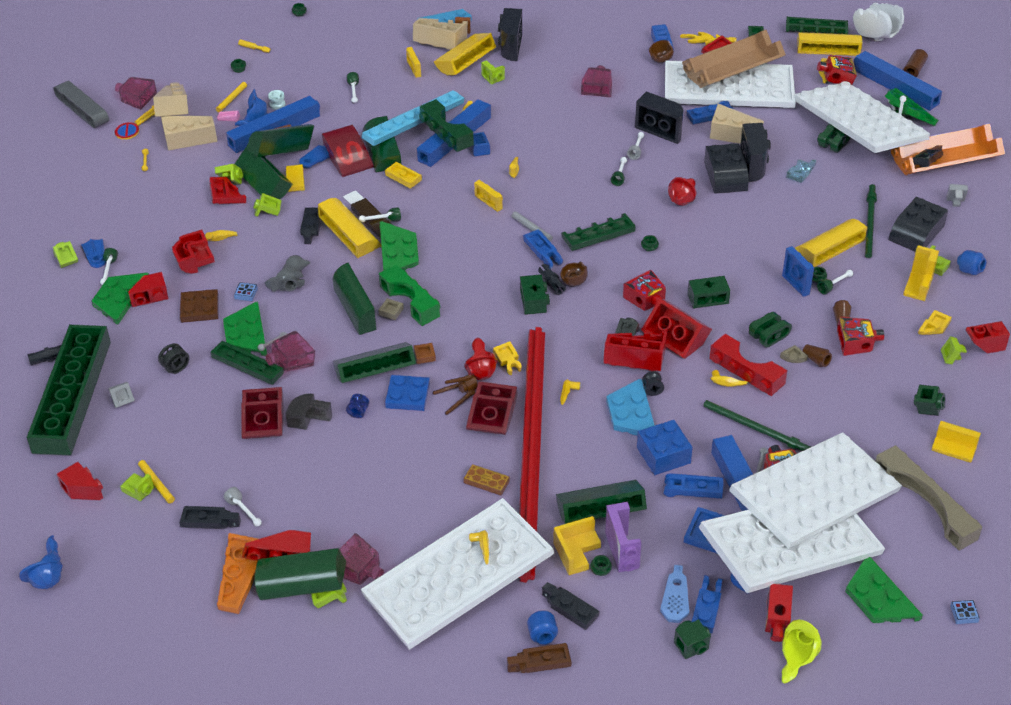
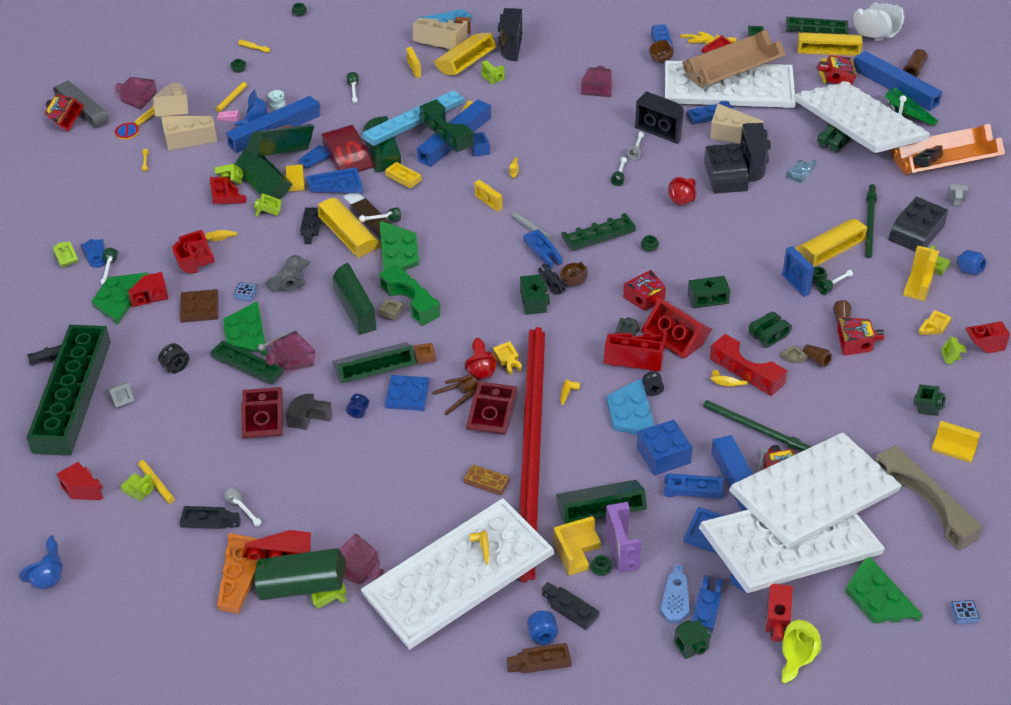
(63, 111): none -> red torso
(336, 181): none -> blue wing

